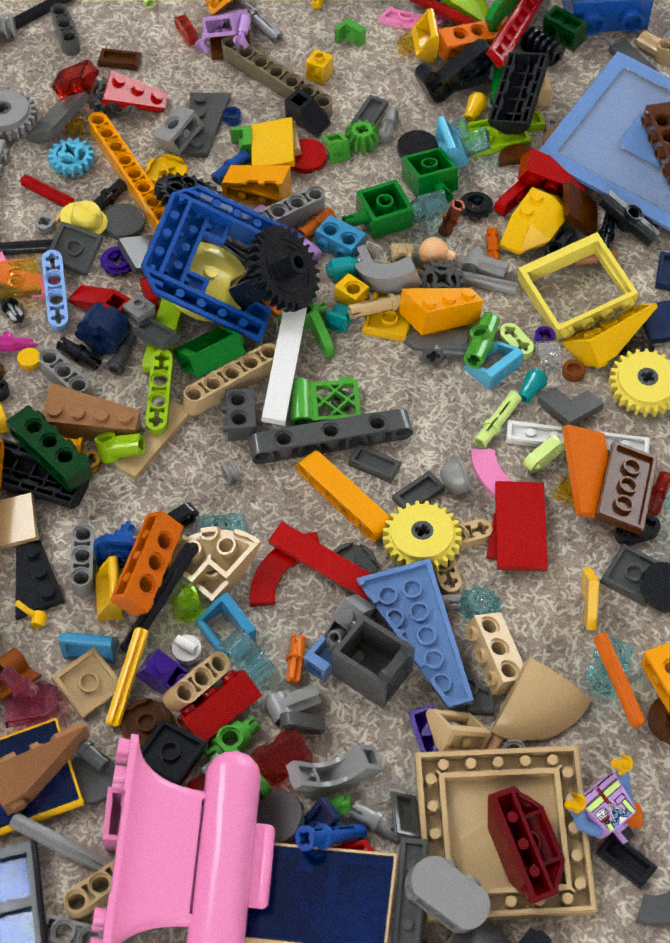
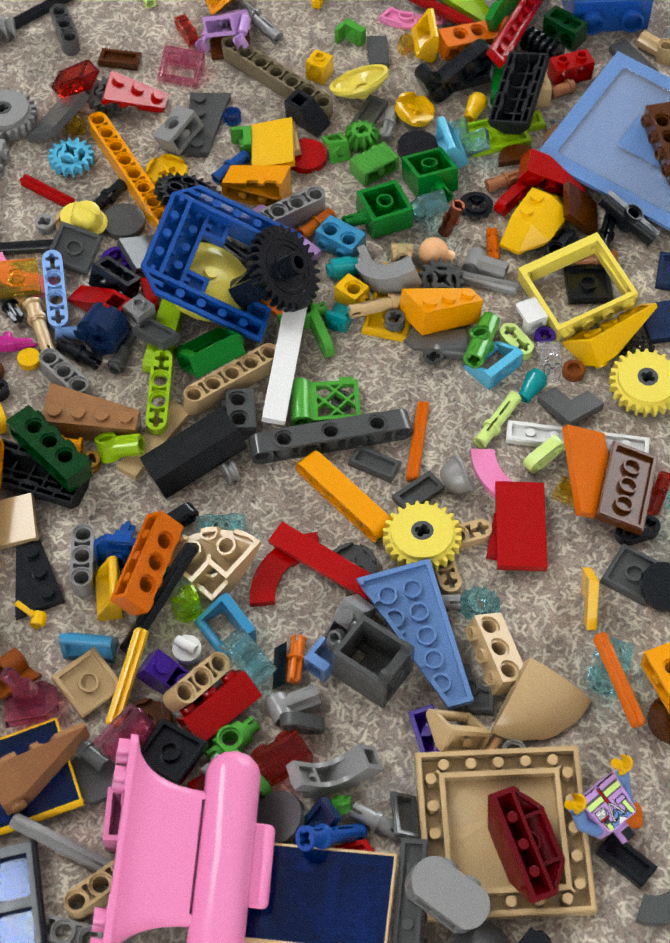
(37, 319): none -> tan pin
(68, 332): none -> medium blue pin
(113, 275): none -> black brick
(128, 722): none -> clear pink bracket
(181, 58): none -> clear pink tile
(193, 452): none -> black piece
(280, 663): none -> black sticker
(359, 81): none -> light yellow dish
(374, 164): none -> bright green brick
(378, 50): none -> dark grey tile
(397, 315): none -> dark grey bush
(414, 109): none -> yellow tile
(417, 441): none -> orange axle
(501, 181): none -> nougat axle
(532, 314): none -> white panel
(564, 88): none -> nougat pin
(572, 65): none -> red brick
(587, 285): none -> black tile

